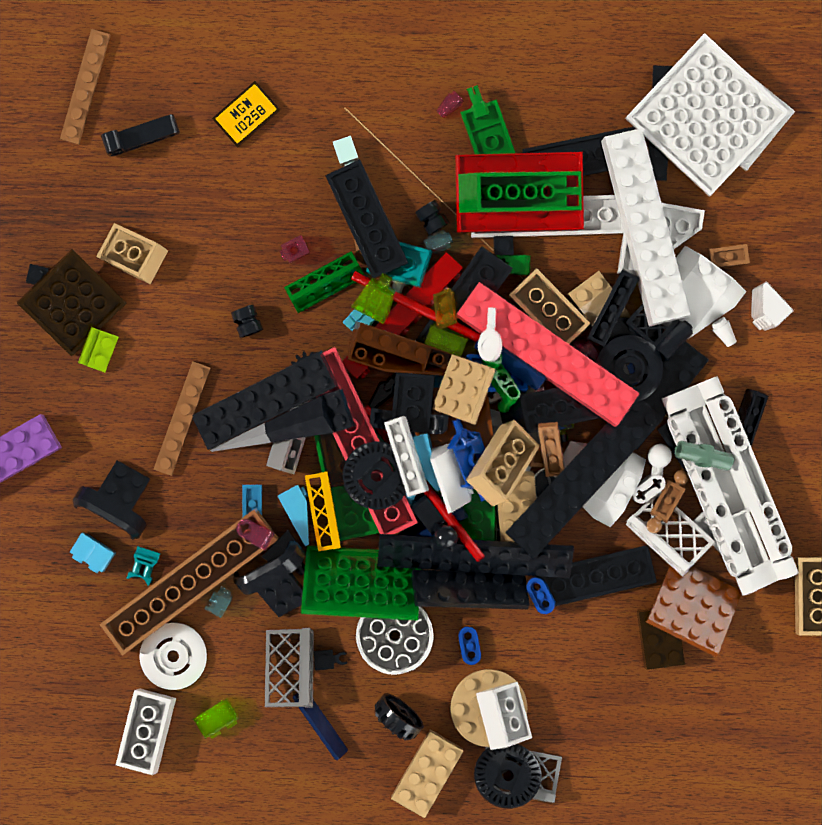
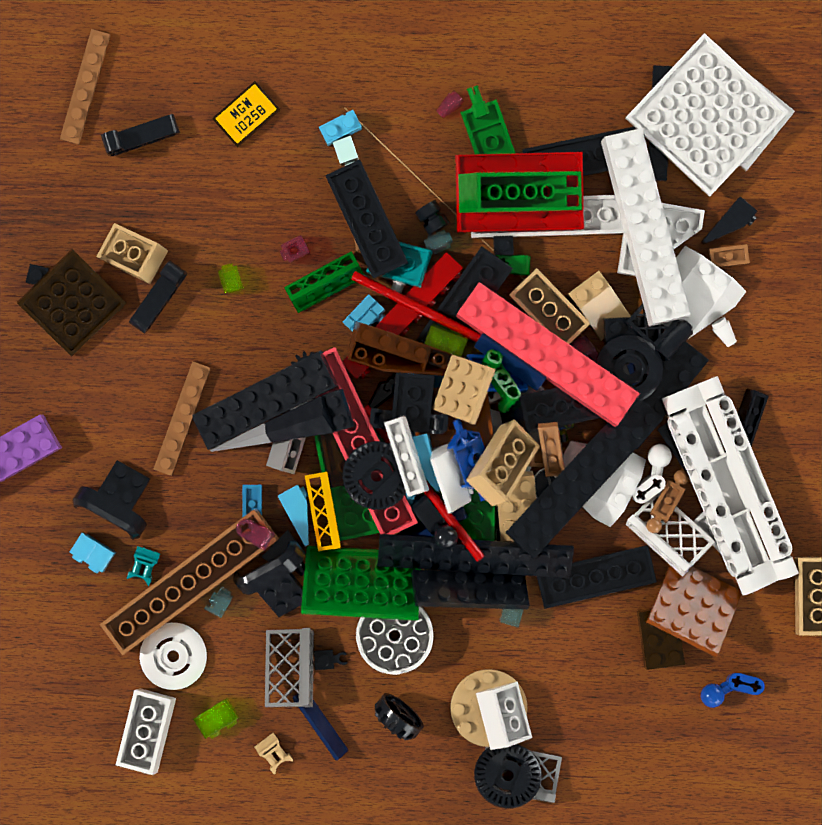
(98, 349): lime plate -> none
(158, 297): none -> black beam
(230, 278): none -> clear neon green brick
(246, 321): black wheel -> none
(267, 747): none -> tan piece
(340, 127): none -> medium azure brick
(376, 299): clear neon green torso -> none
(427, 773): tan brick -> none
(445, 308): clear yellow plate -> none
(469, 645): blue plate -> none
(490, 340): white piece -> none
(511, 616): none -> clear light blue brick
(539, 596): blue plate -> none
(613, 308): black slope -> none
(704, 455): sand green piece -> none
(714, 695): none -> blue beam
(735, 218): none -> black slope
(768, 307): white slope -> none

